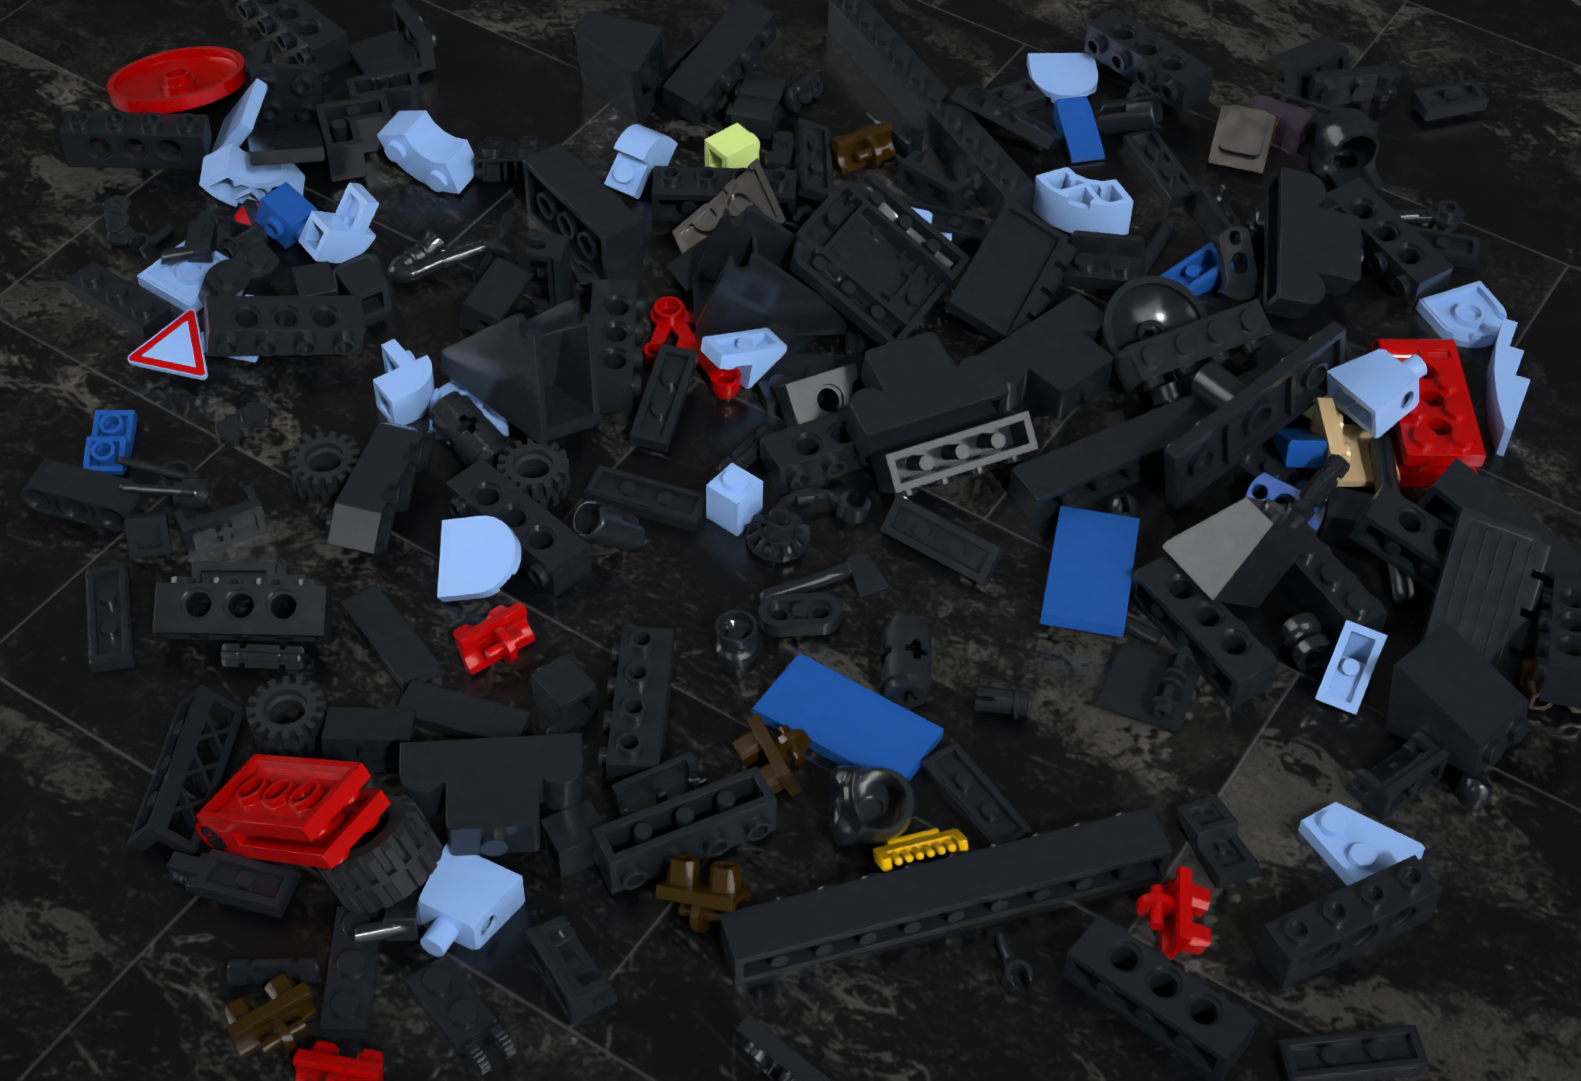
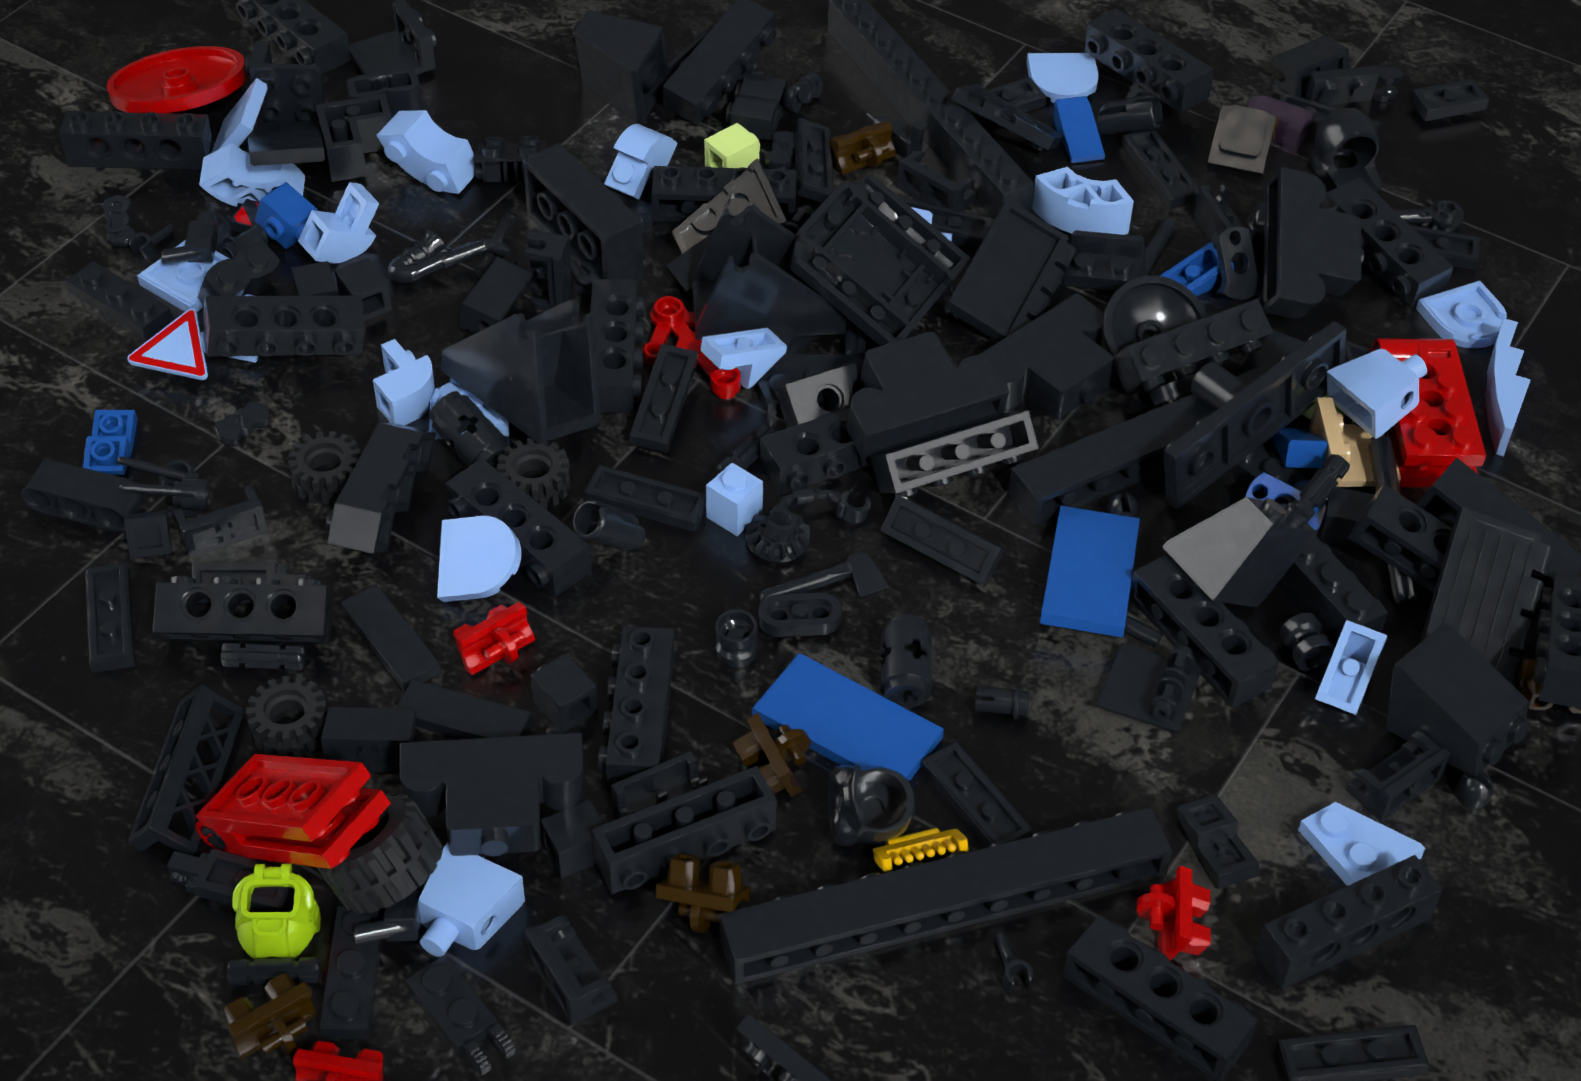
(275, 932): none -> lime helmet

